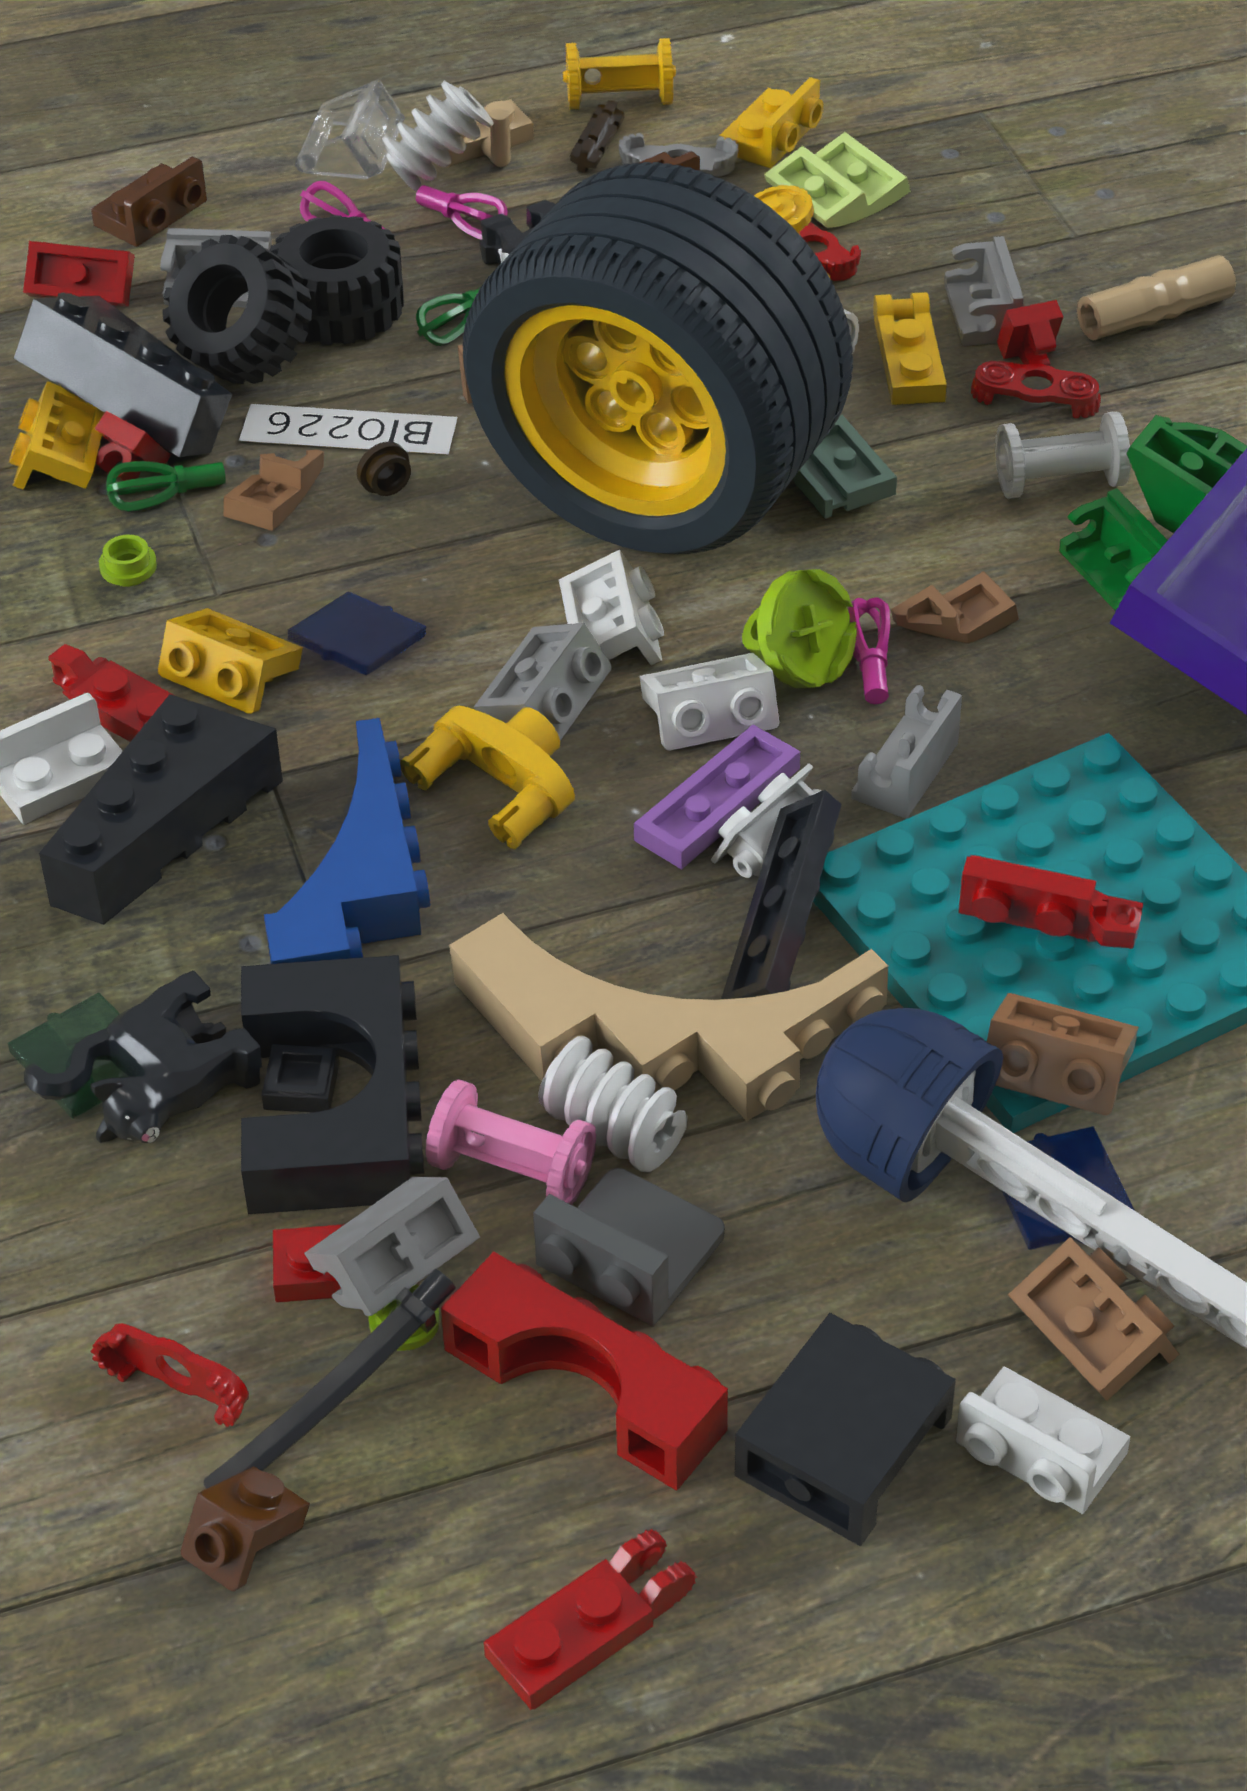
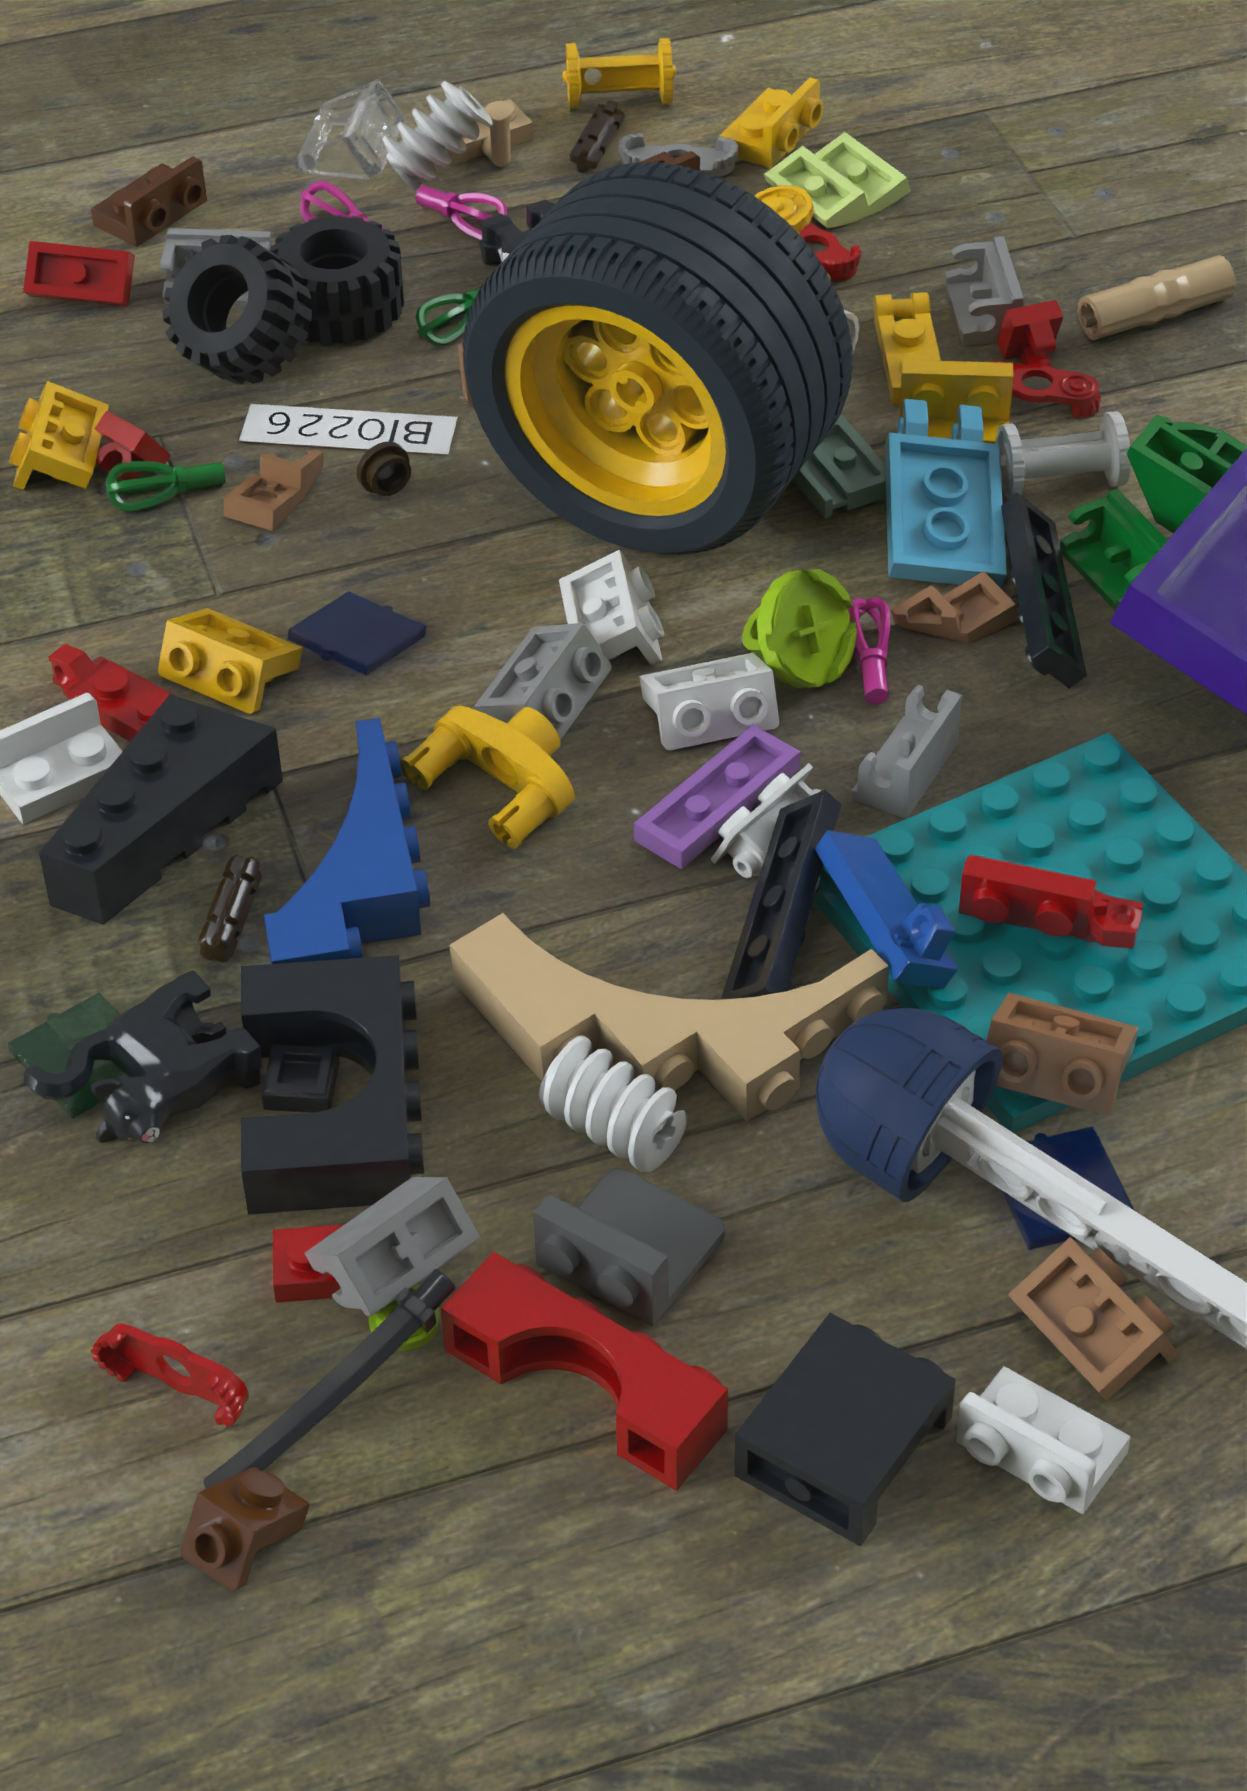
(123, 371): wedge -> none
(127, 561): lime plate -> none
(229, 908): none -> dark brown axle
(509, 1144): bright pink hose -> none
(587, 1620): red hinge -> none
(903, 933): none -> blue hinge
(943, 500): none -> medium azure tile
(958, 383): none -> yellow bracket
(1042, 592): none -> black plate

